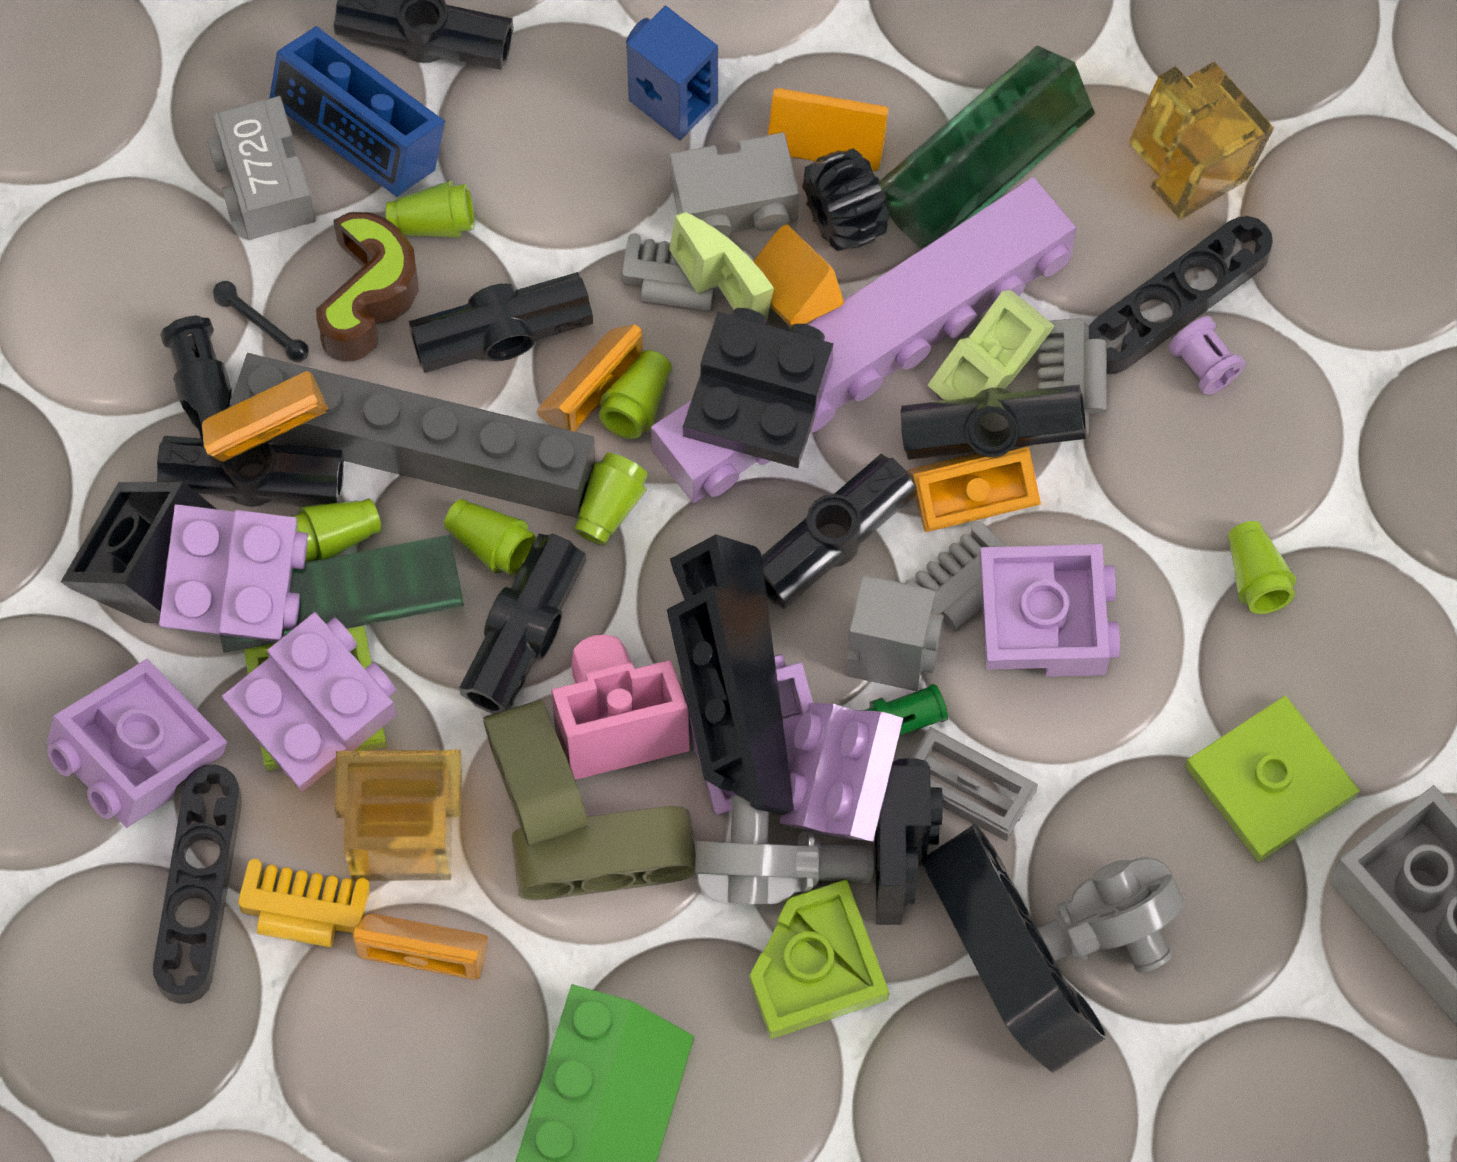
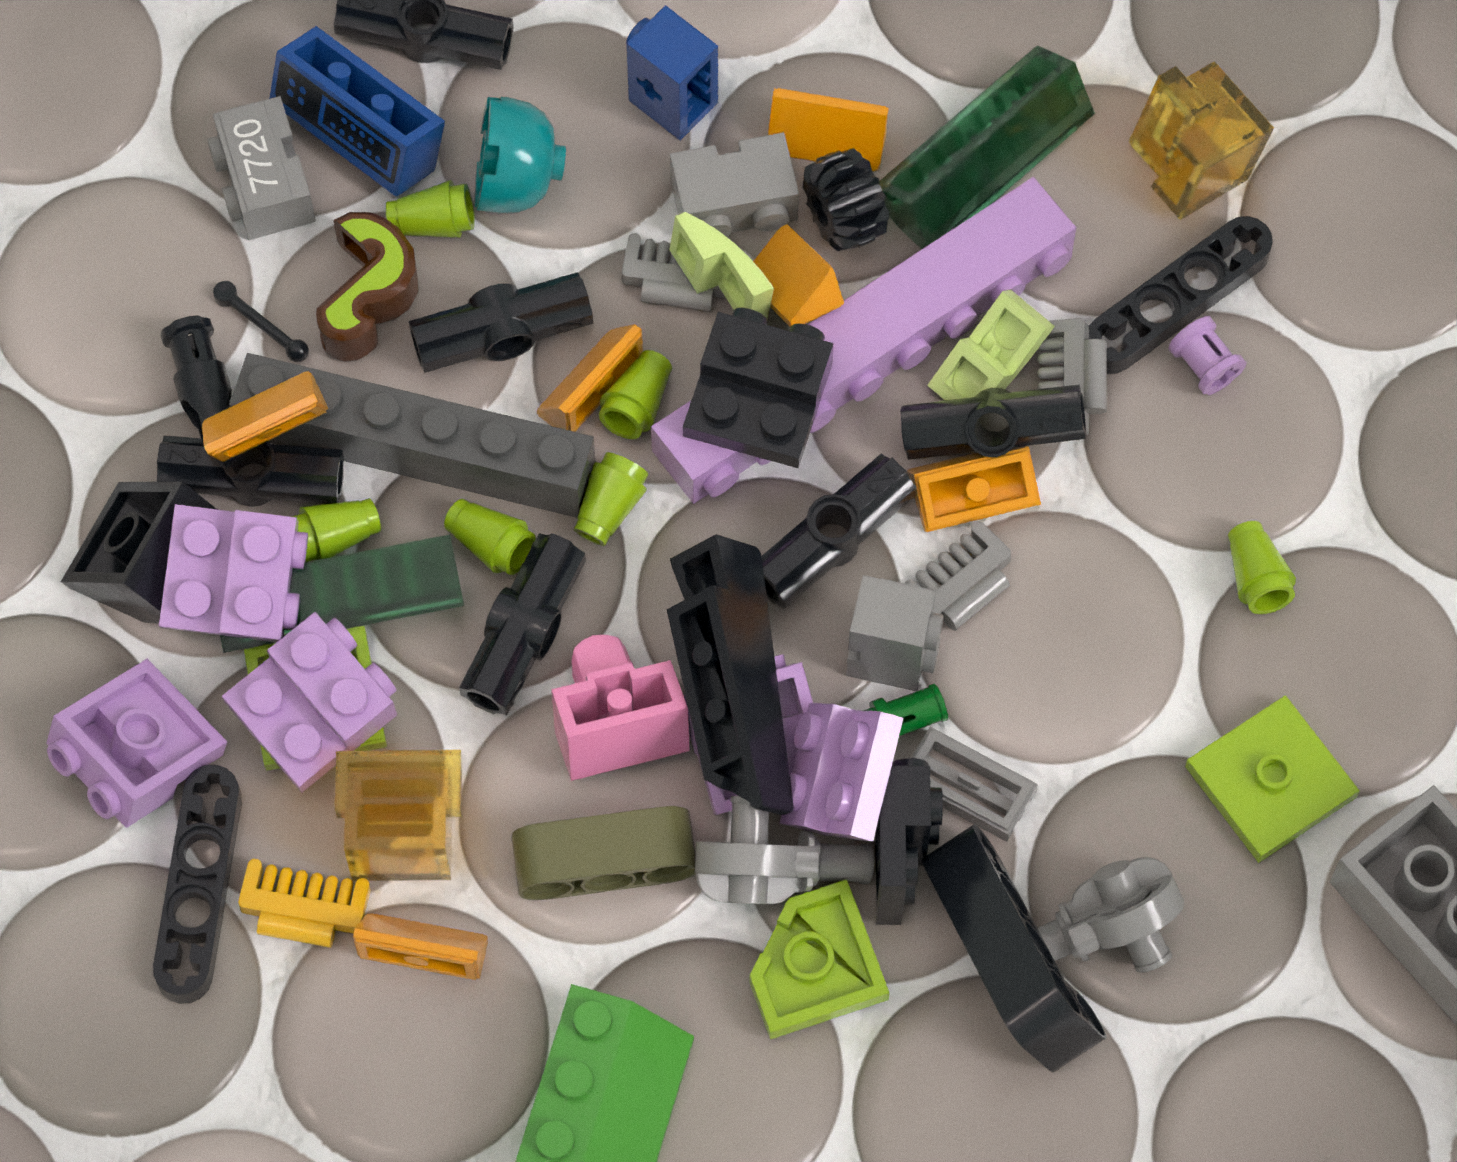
(515, 157): none -> teal cylinder
(535, 772): olive beam -> none
(1048, 609): lavender plate -> none

